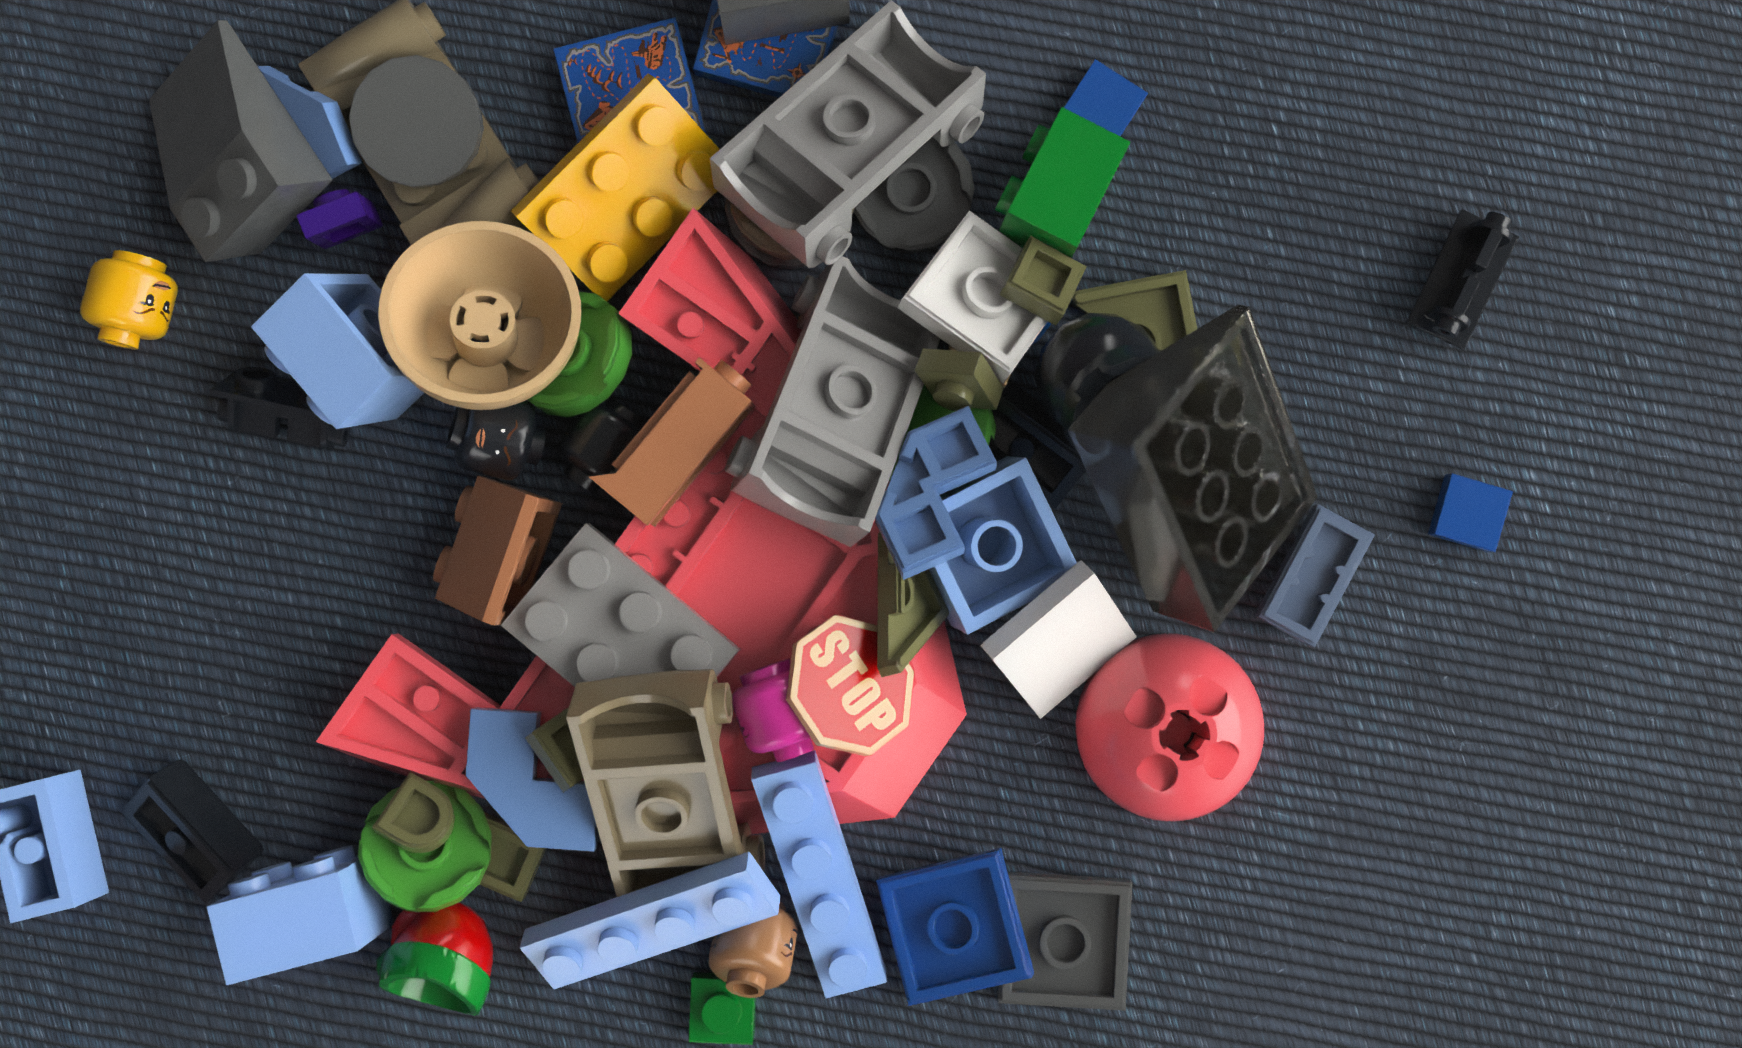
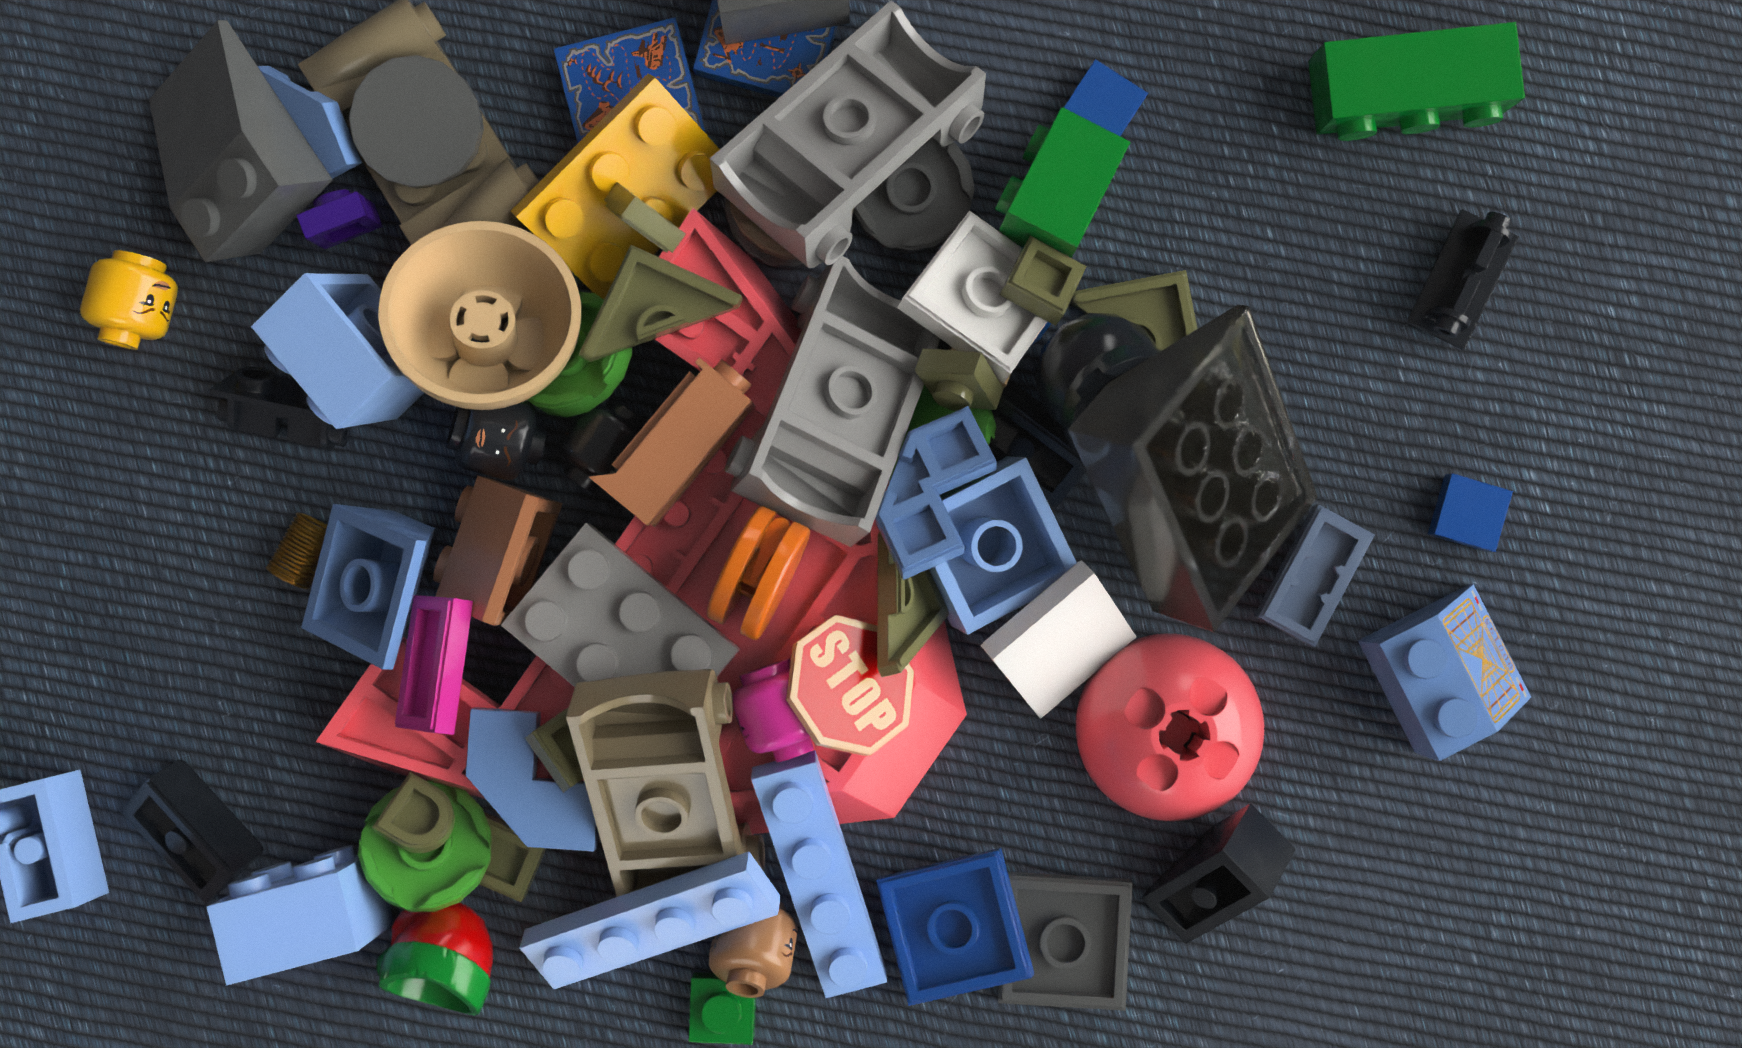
(314, 548): none -> pearl gold piece
(367, 581): none -> medium blue slope
(433, 664): none -> dark pink tile
(643, 218): none -> olive tile
(652, 301): none -> olive tile
(759, 569): none -> orange head
(1221, 874): none -> black slope
(1416, 80): none -> green brick
(1446, 674): none -> medium blue slope

